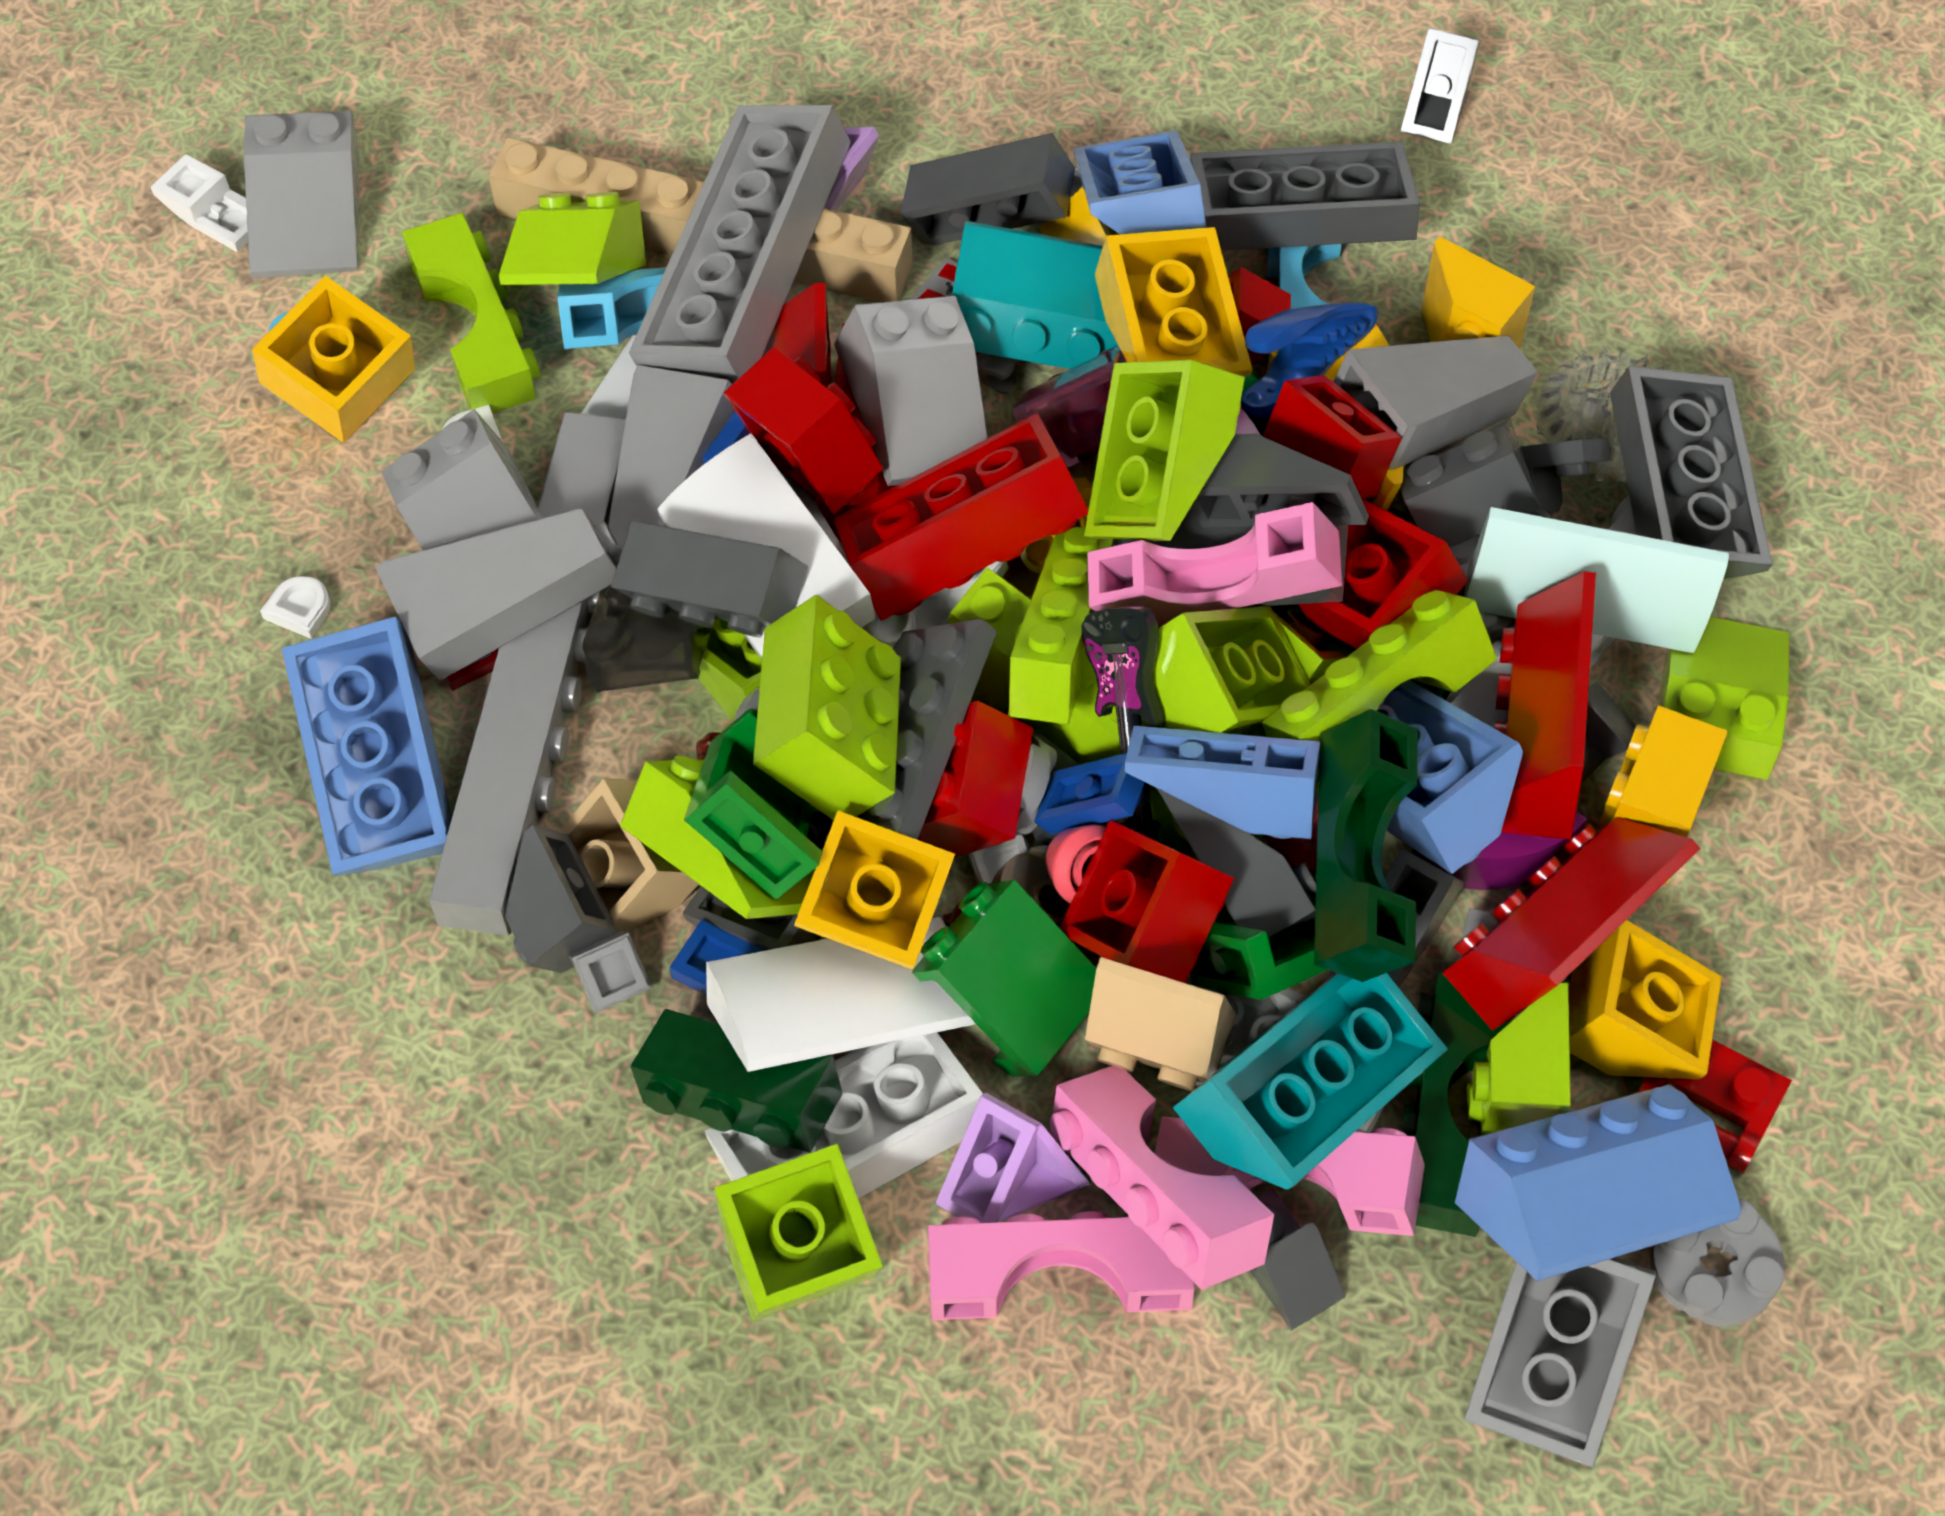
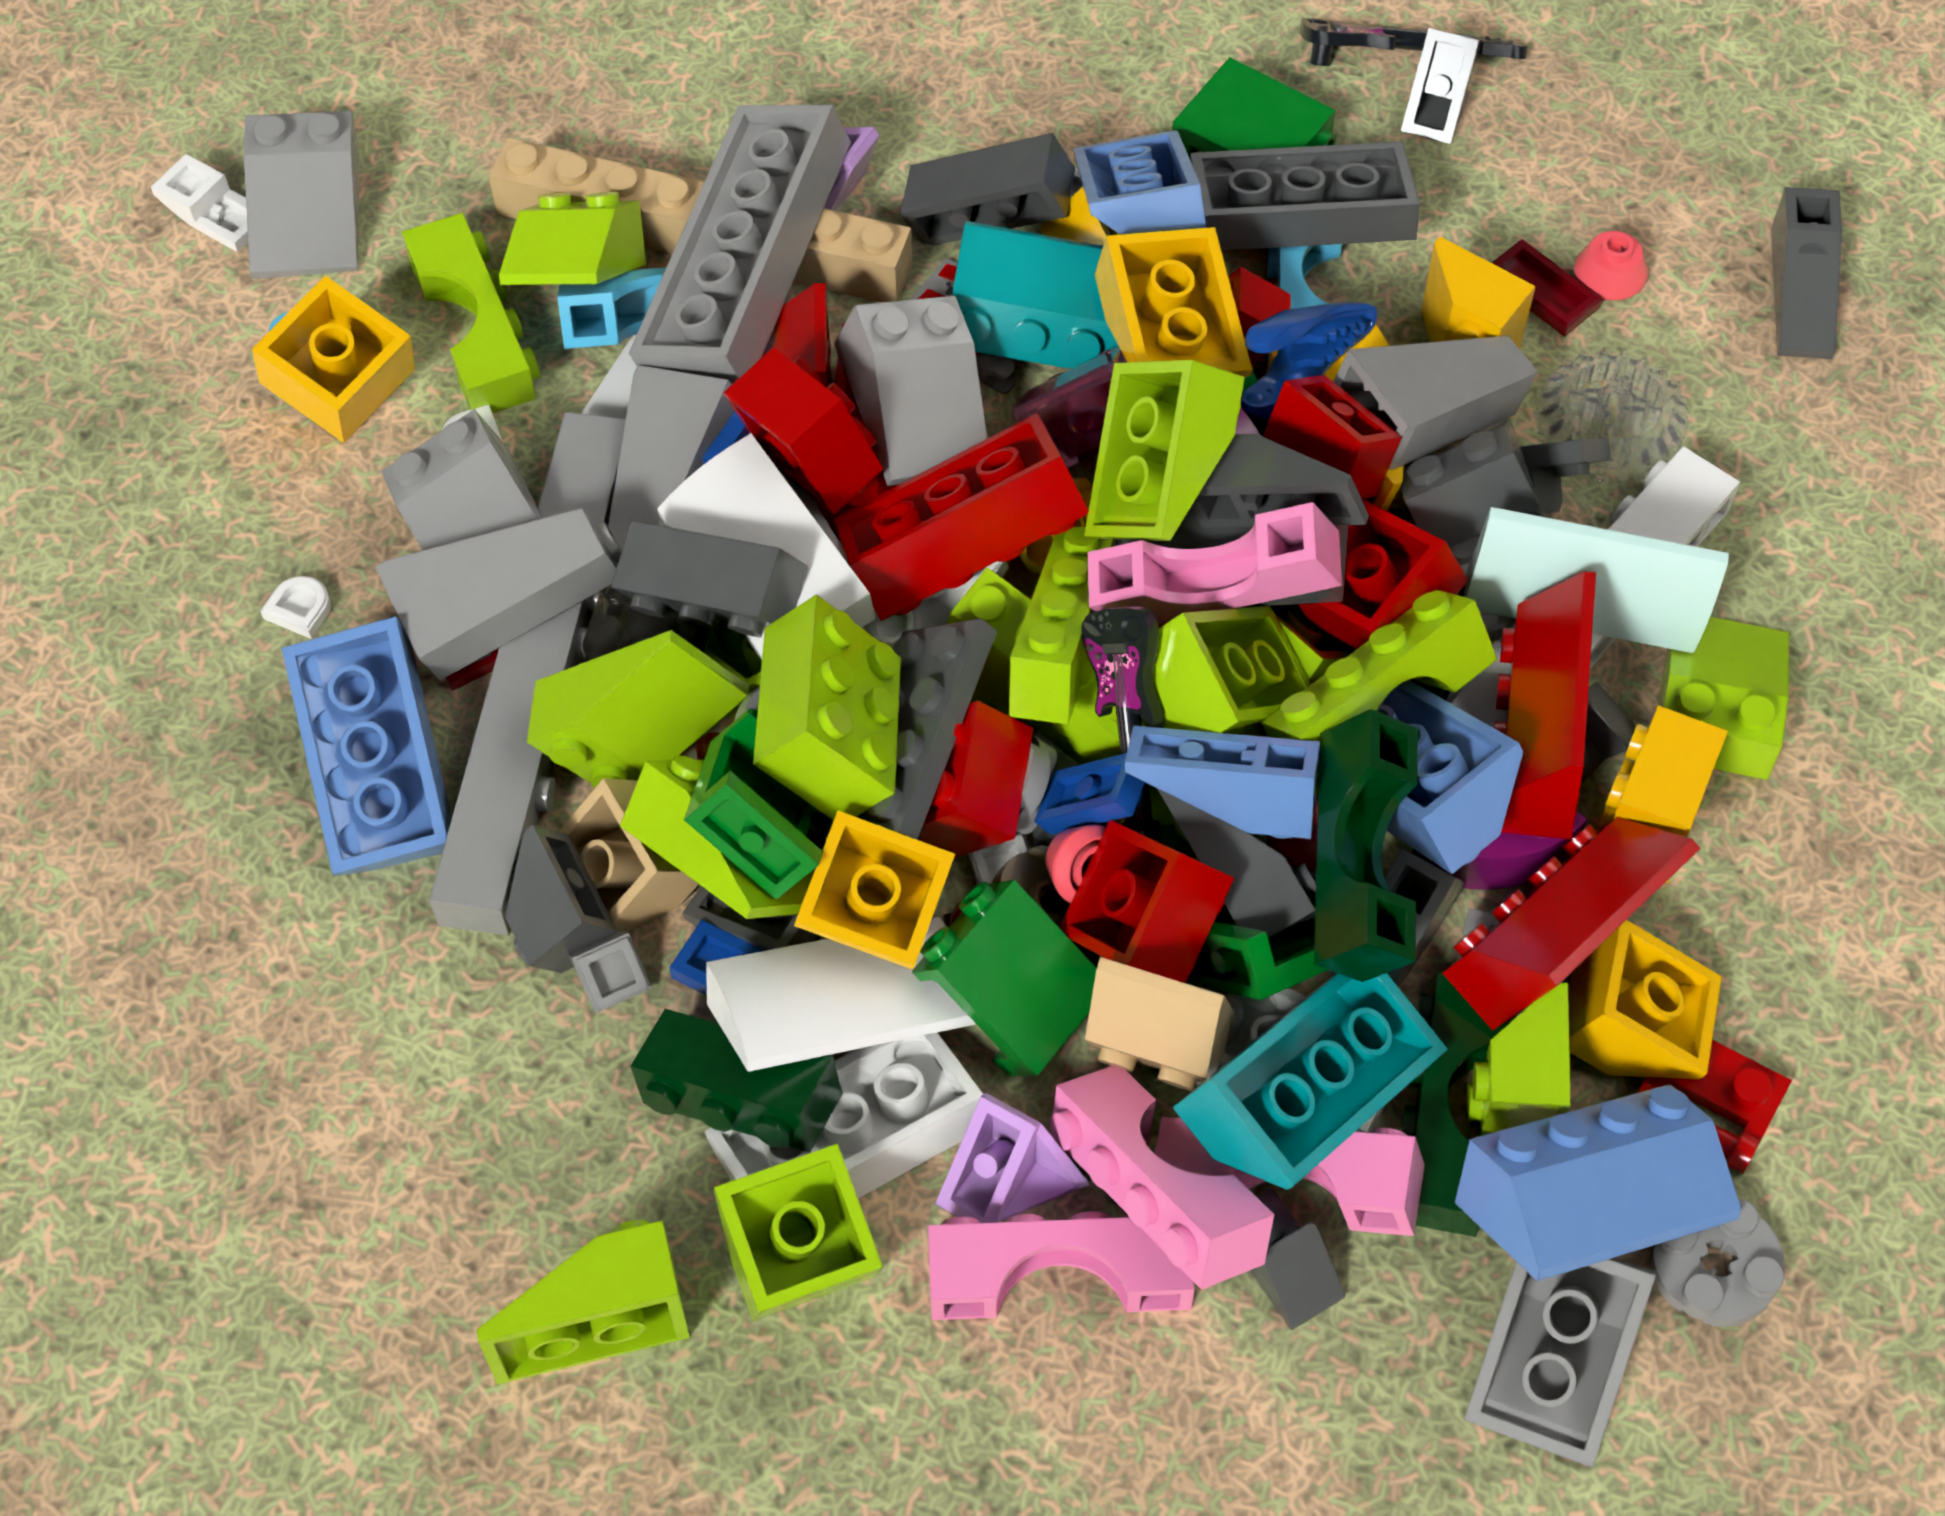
(595, 1305): none -> lime slope
(630, 707): none -> lime slope
(1251, 112): none -> green panel
(1329, 33): none -> black piece
(1557, 295): none -> dark red tile
(1612, 266): none -> coral cone
(1690, 464): dark grey slope -> none
(1806, 271): none -> dark grey slope

